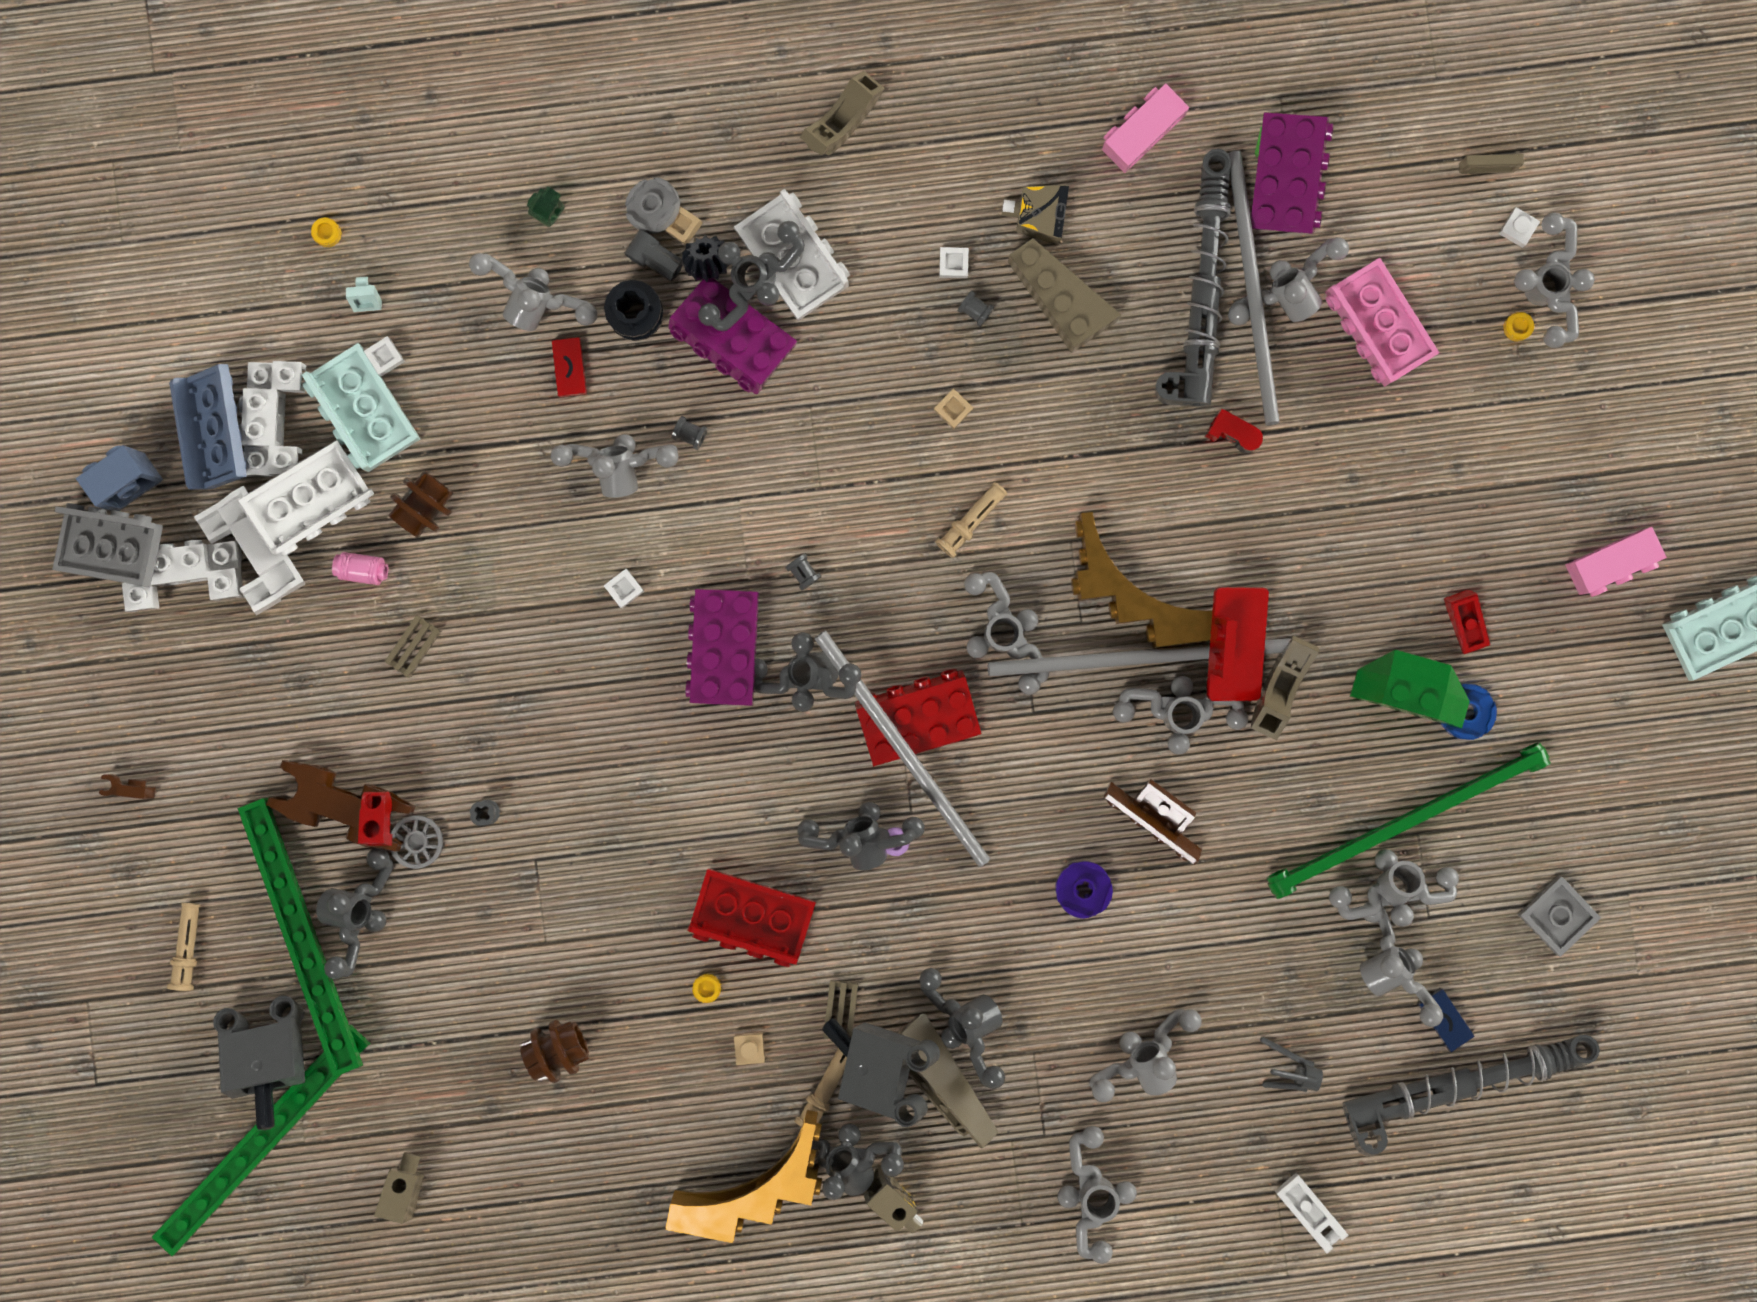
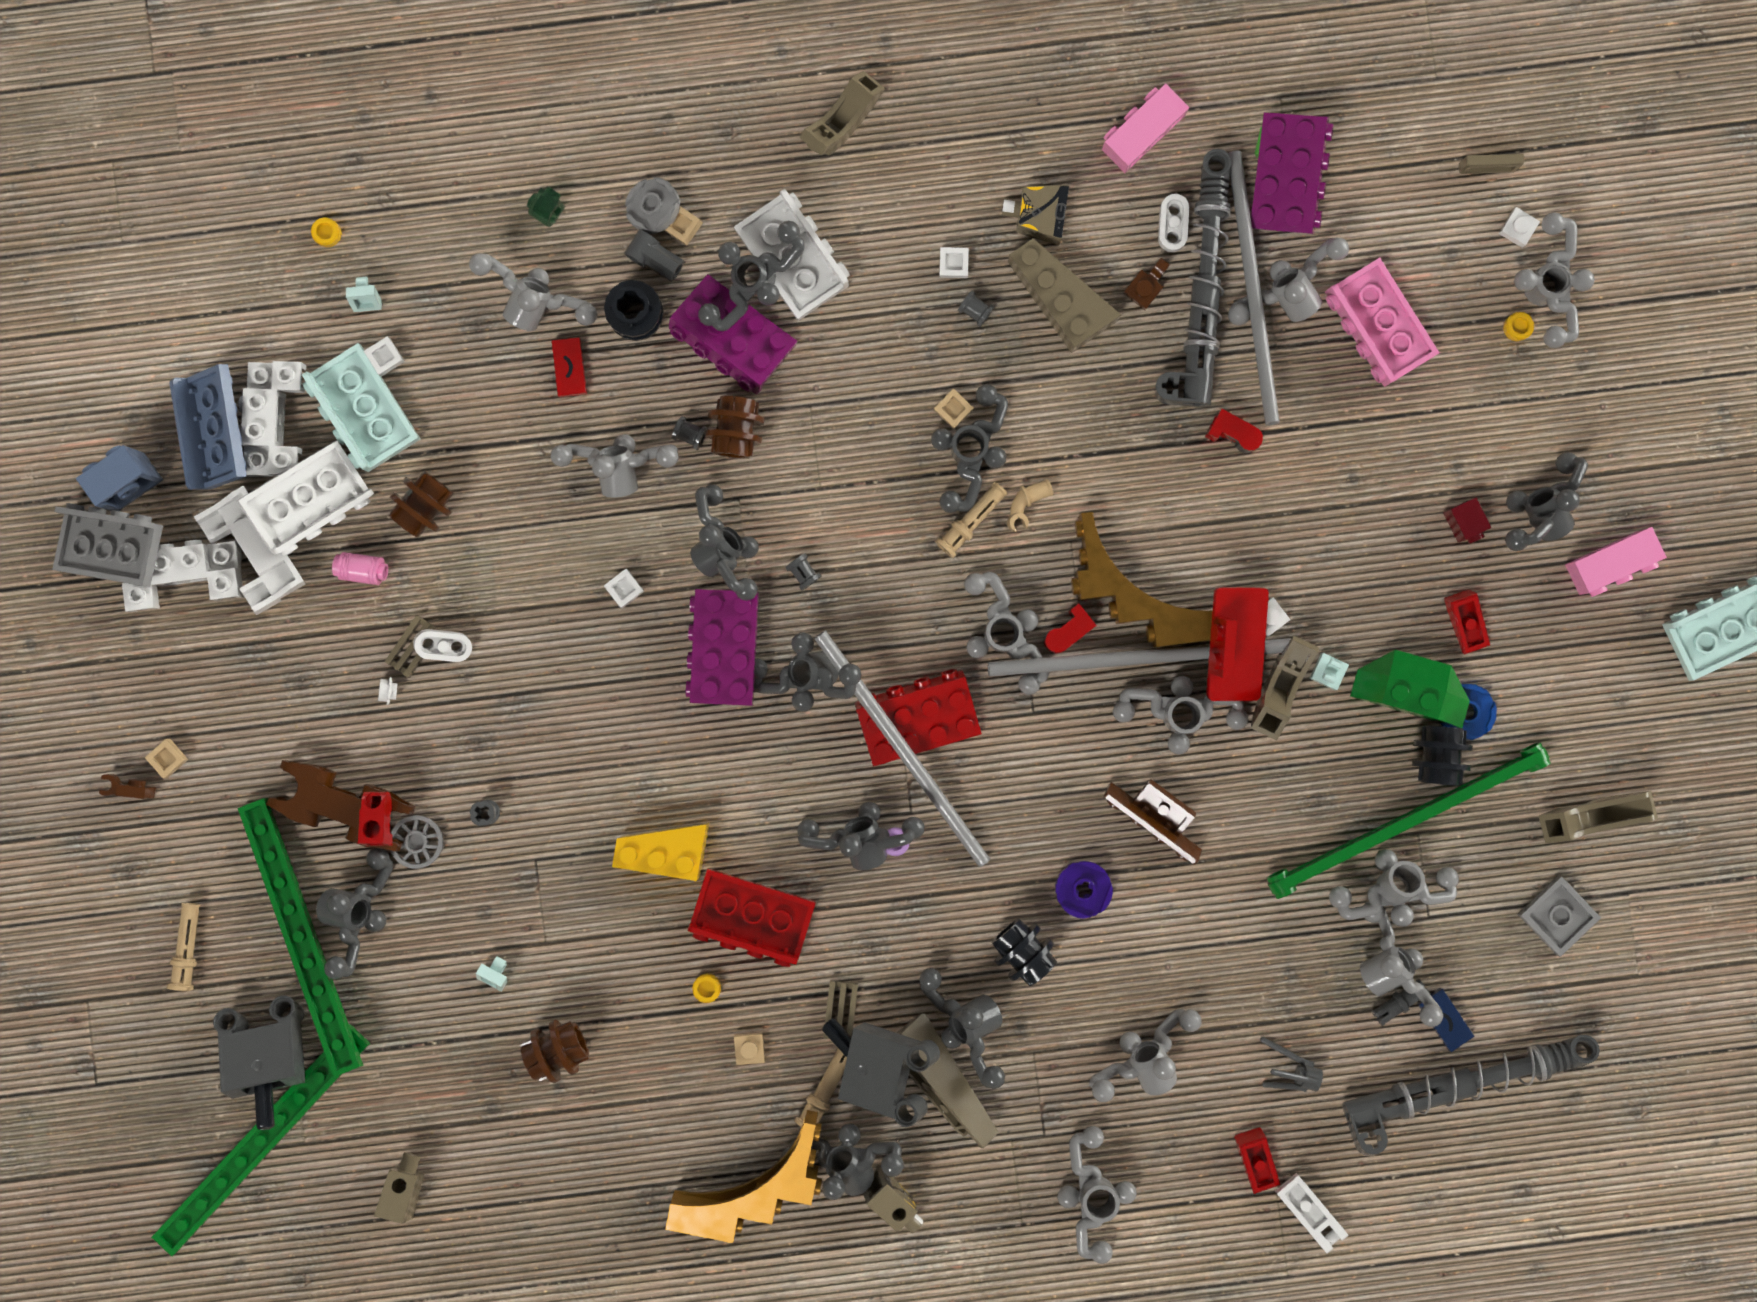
(166, 758): none -> tan plate
(387, 690): none -> white plate
(441, 645): none -> white plate
(493, 975): none -> light aqua tile
(664, 852): none -> yellow wedge
(702, 259): black gear -> none
(721, 545): none -> dark grey wheel
(735, 426): none -> reddish brown piece
(969, 467): none -> dark grey wheel
(1024, 499): none -> tan piece
(1024, 952): none -> black piece
(1062, 638): none -> red leg
(1145, 286): none -> reddish brown plate
(1173, 224): none -> white plate
(1257, 1160): none -> red slope
(1275, 617): none -> white plate
(1329, 671): none -> light aqua tile
(1398, 1003): none -> dark grey pin
(1442, 755): none -> black piece
(1467, 521): none -> dark red brick
(1548, 507): none -> dark grey wheel
(1597, 816): none -> dark tan arch

